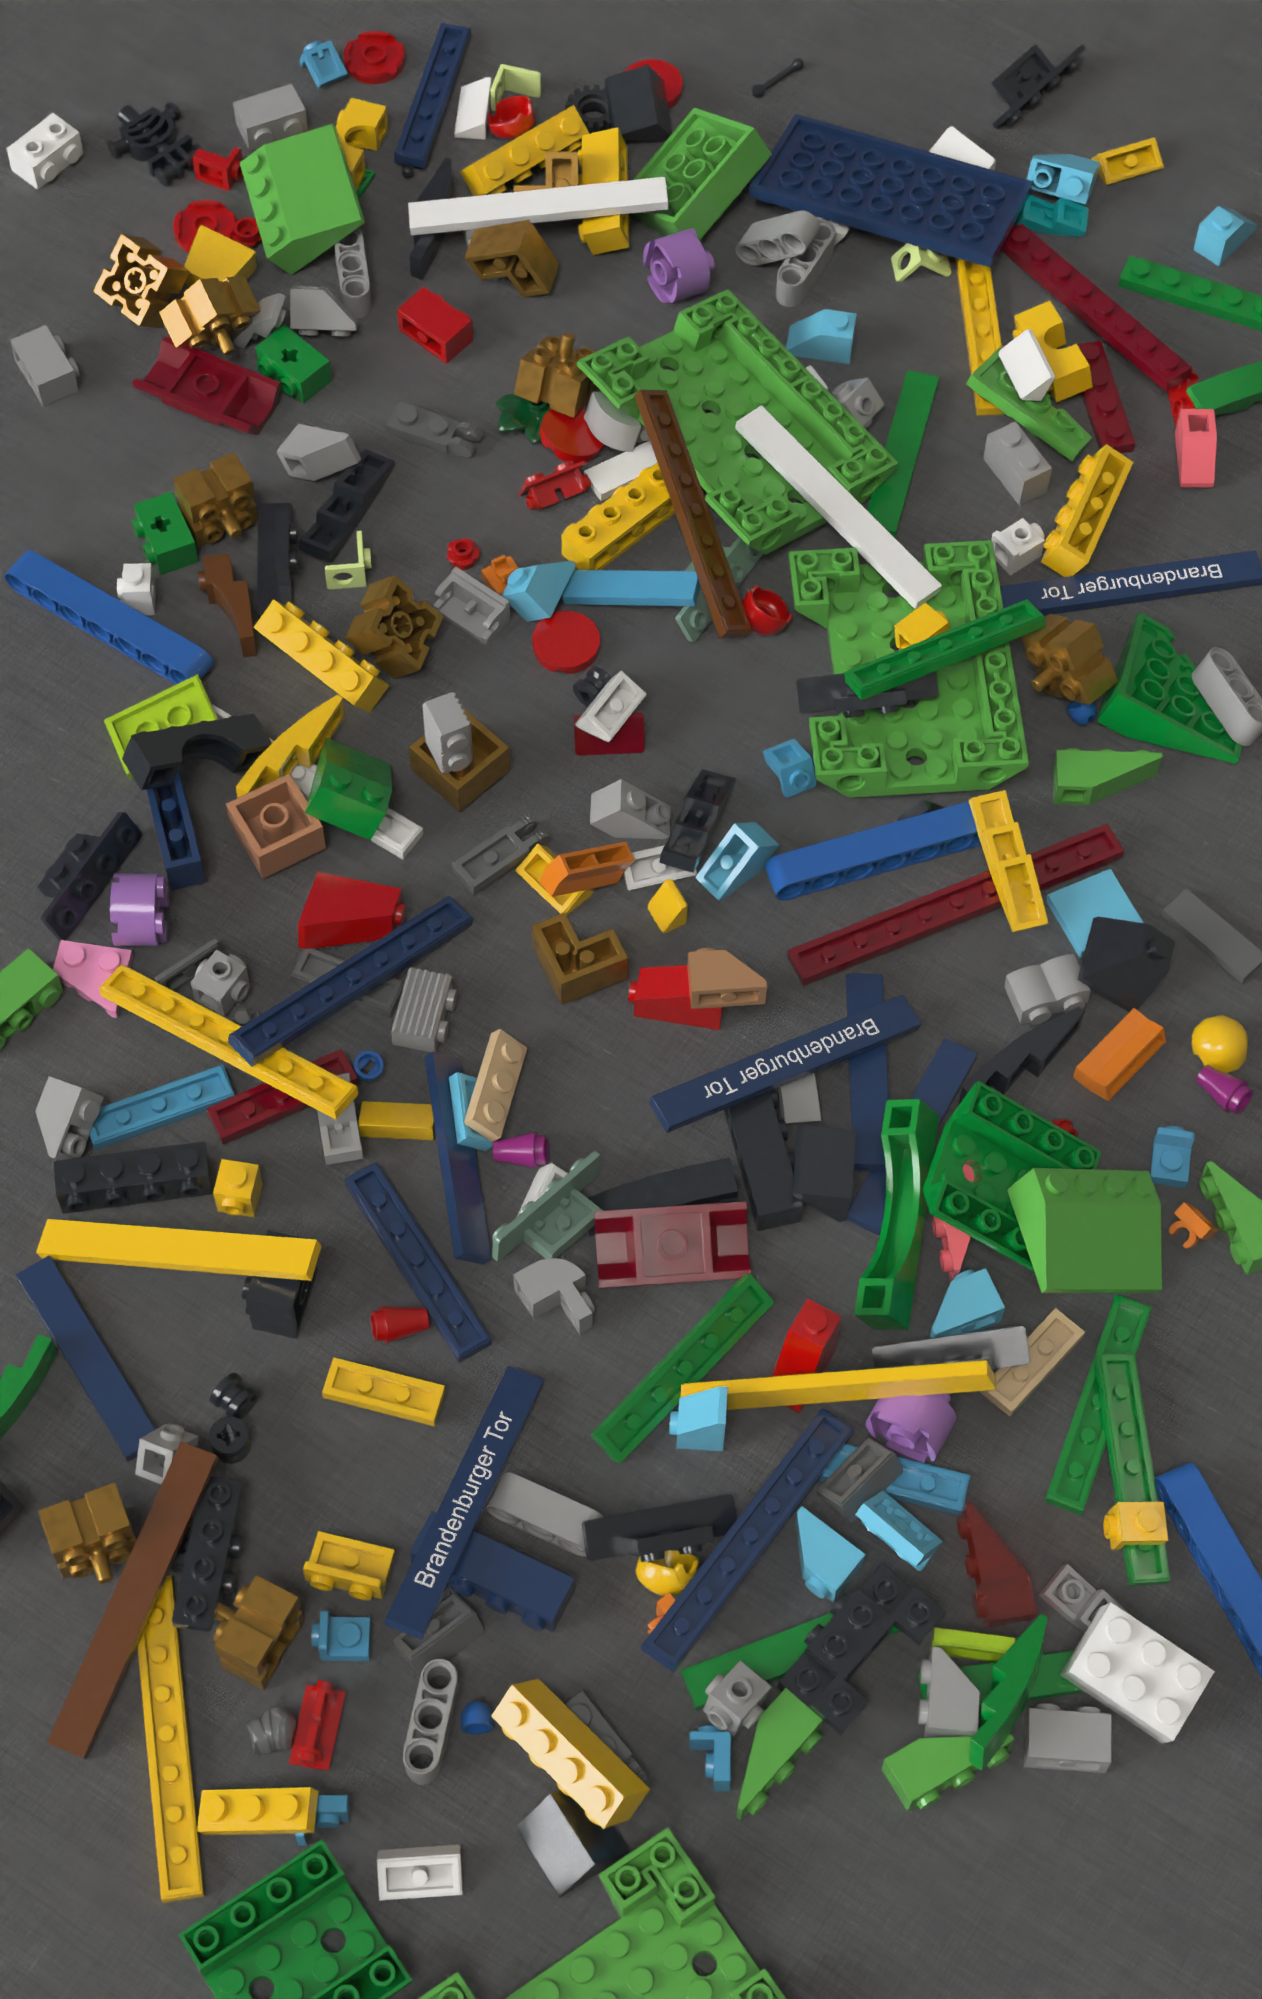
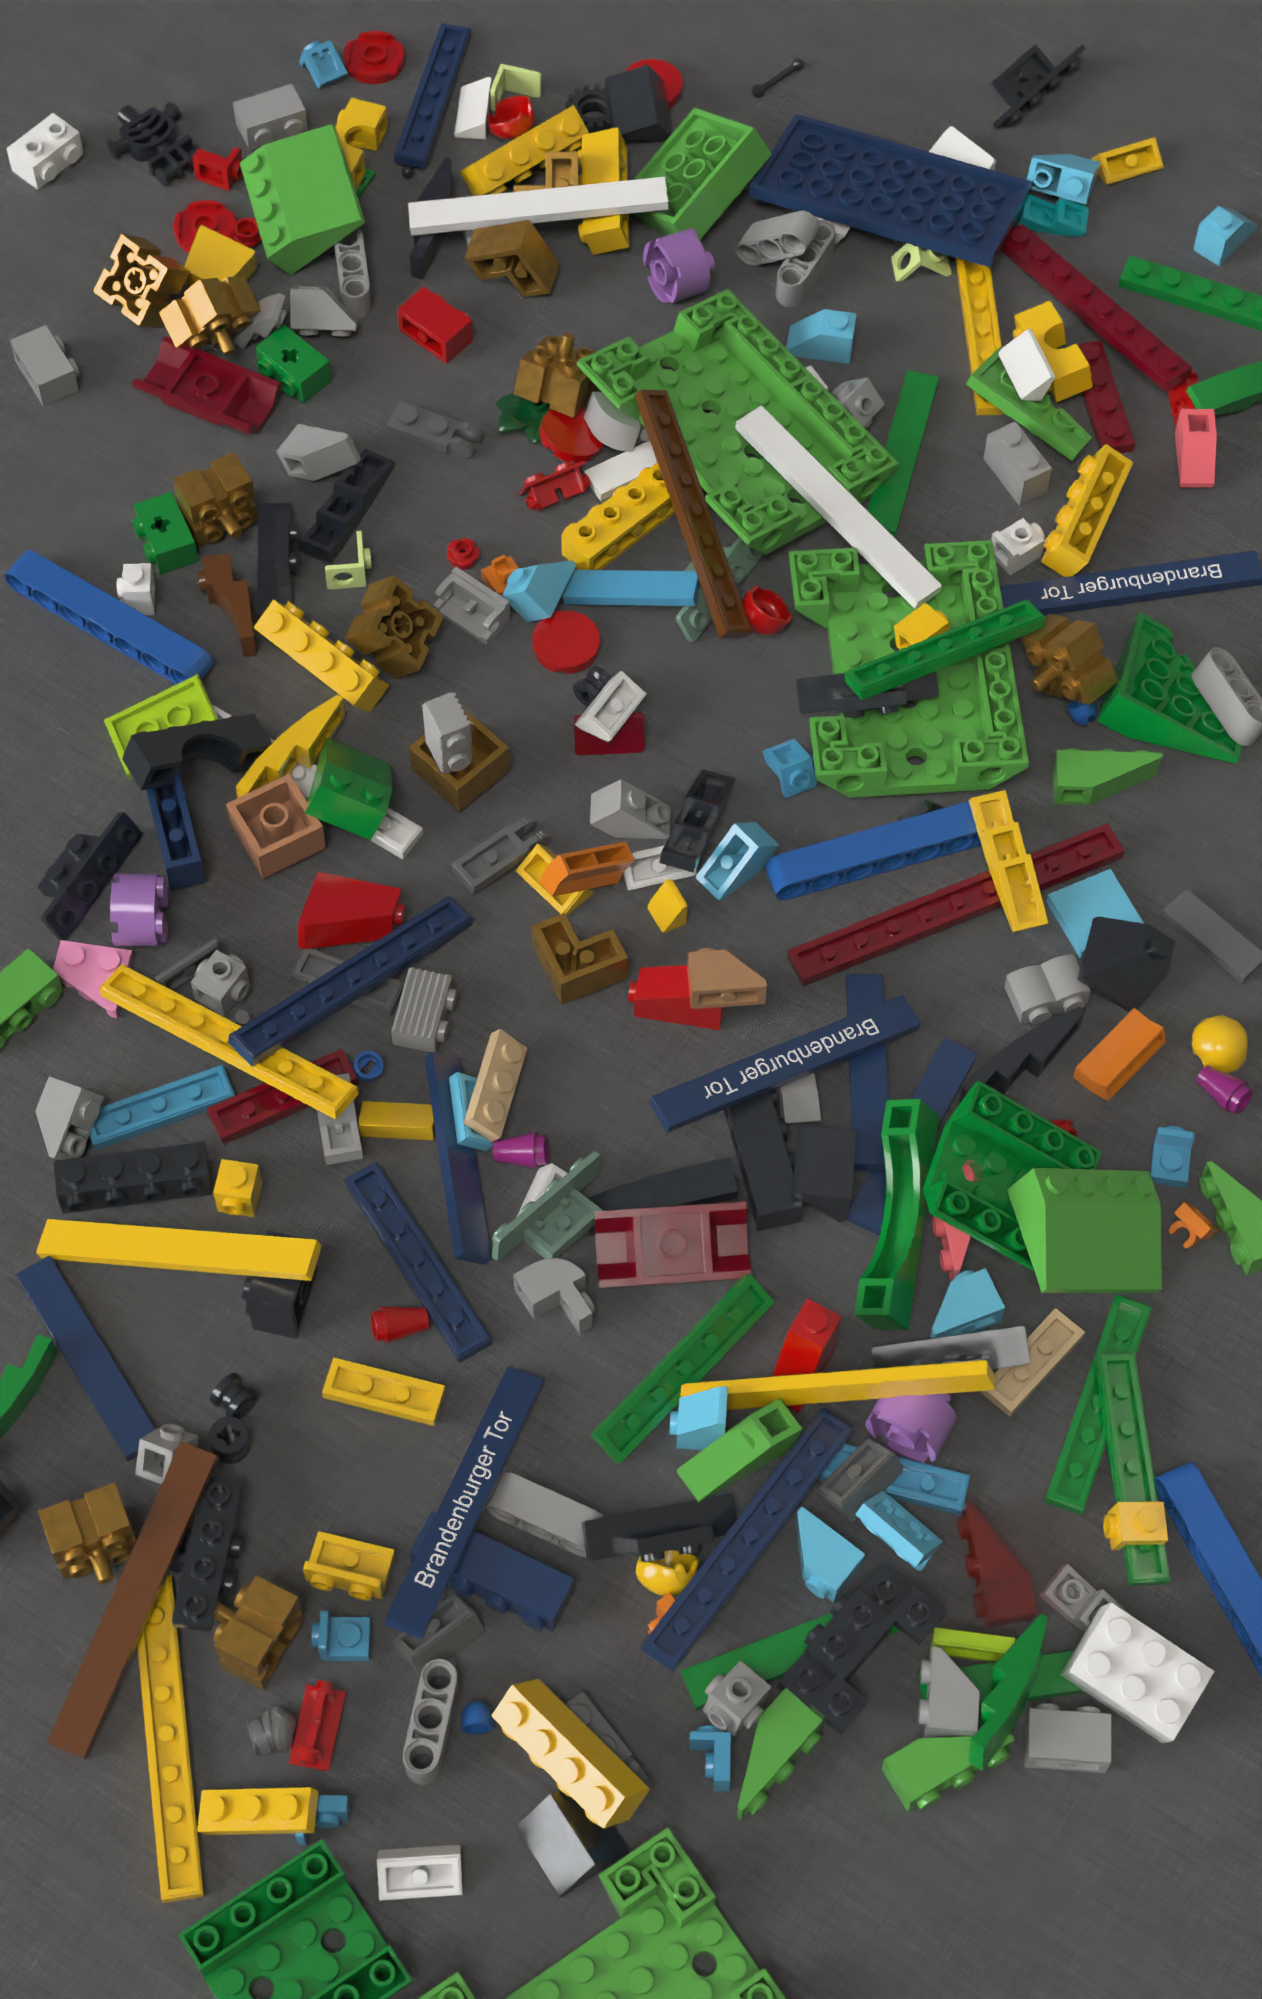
(741, 1450): none -> bright green slope

